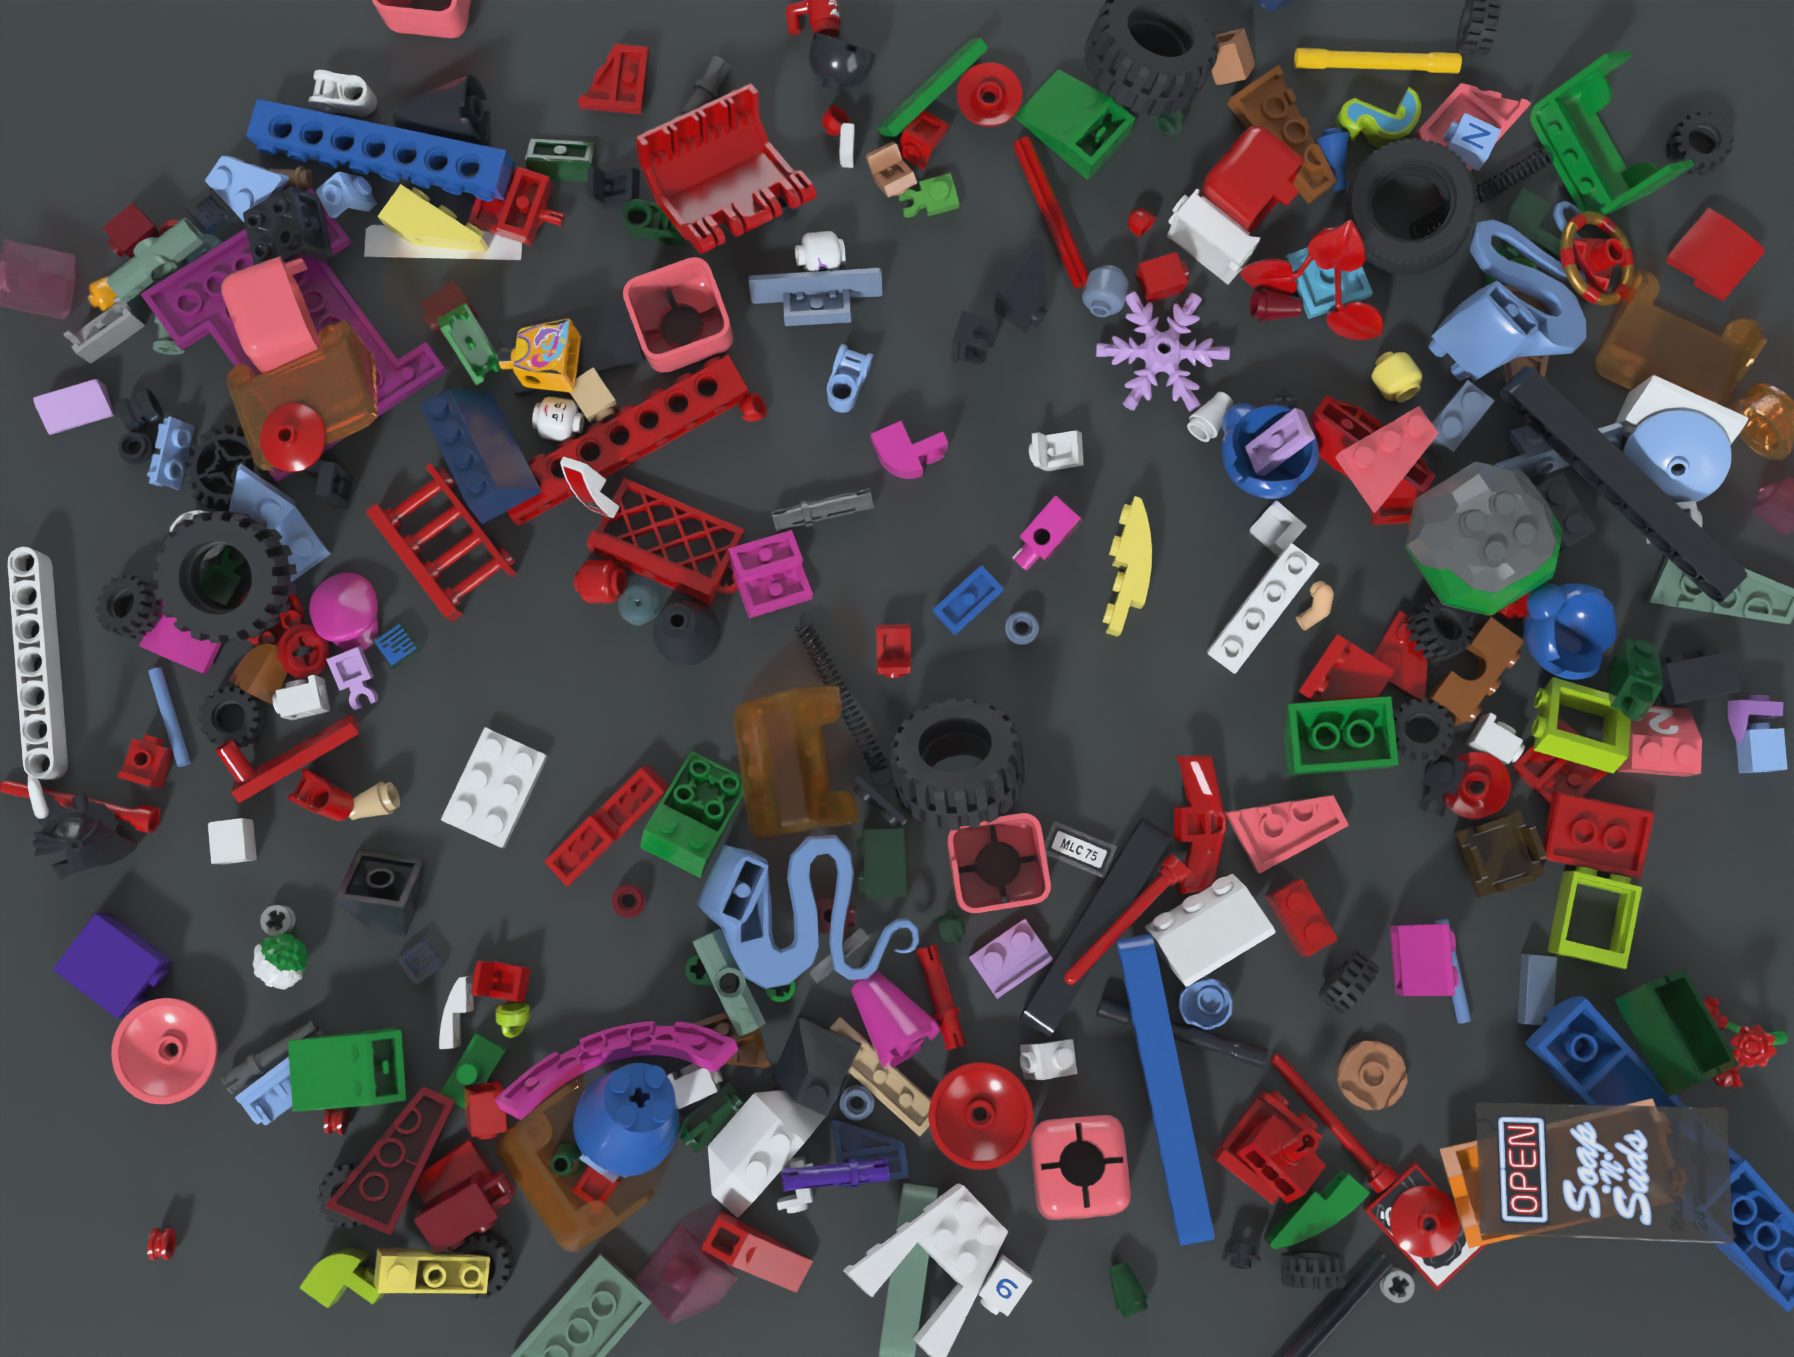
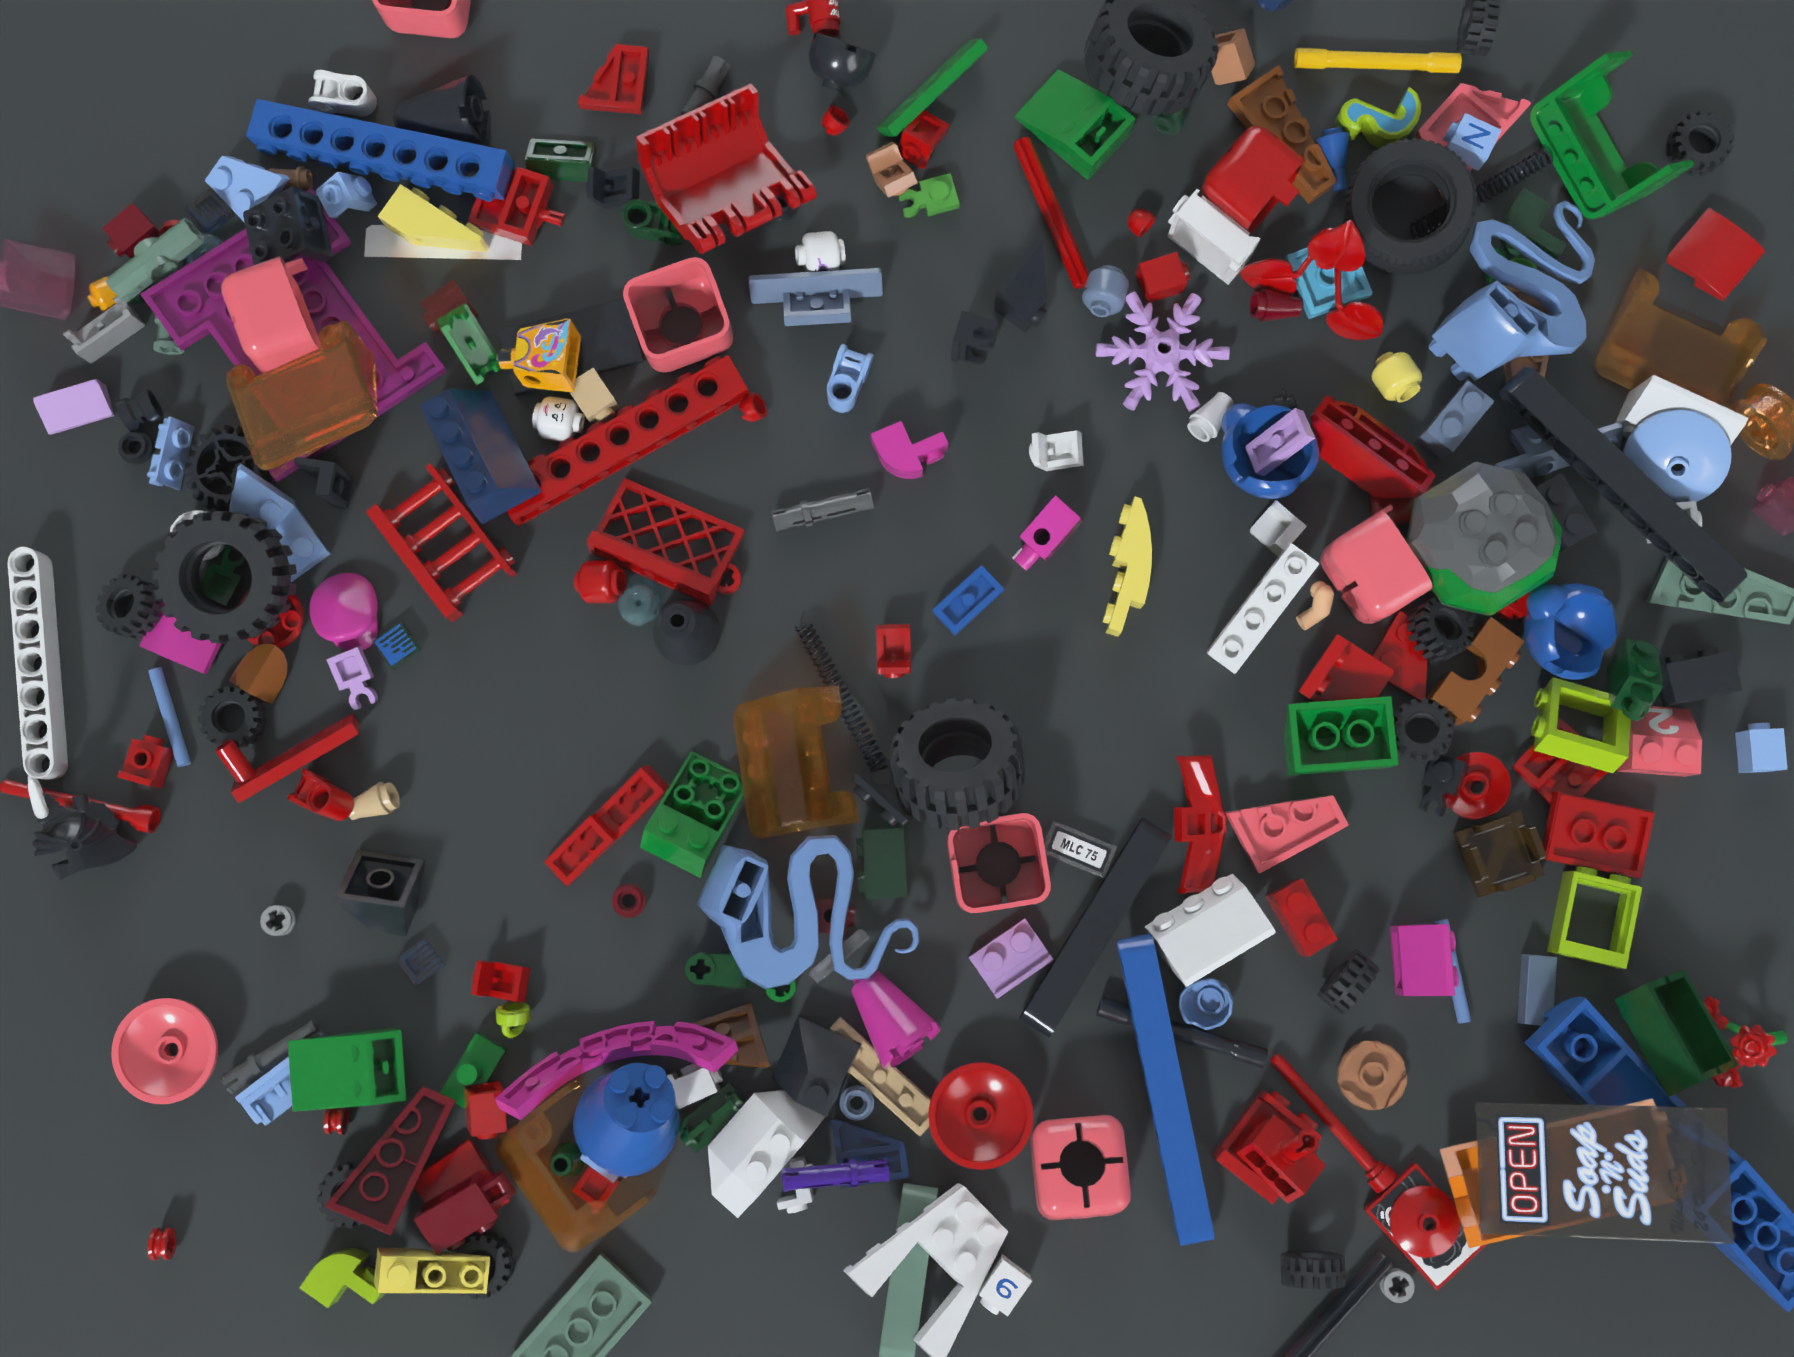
(113, 965): dark purple brick -> none
(232, 841): white panel -> none
(280, 960): piece -> none
(302, 698): white brick -> none
(306, 438): red dish -> none
(314, 660): red gear -> none
(458, 1002): white slope -> none
(494, 788): white plate -> none
(587, 486): white slope -> none
(684, 1278): clear pink slope -> none
(739, 1003): sand green piece -> none
(756, 1252): slope -> none
(770, 574): dark pink slope -> none
(847, 145): white tile -> none
(941, 997): red pin -> none
(951, 926): clear green plate -> none
(993, 81): red dish -> none
(1021, 617): sand blue plate -> none
(1048, 1060): white bracket -> none
(1127, 1290): dark green cone -> none
(1171, 872): red piece -> none
(1241, 1256): black plate -> none
(1317, 1212): green slope -> none
(1374, 569): none -> coral piece
(1387, 455): coral wing -> none
(1495, 739): white brick -> none
(1596, 259): red piece -> none
(1755, 707): medium lavender plate -> none

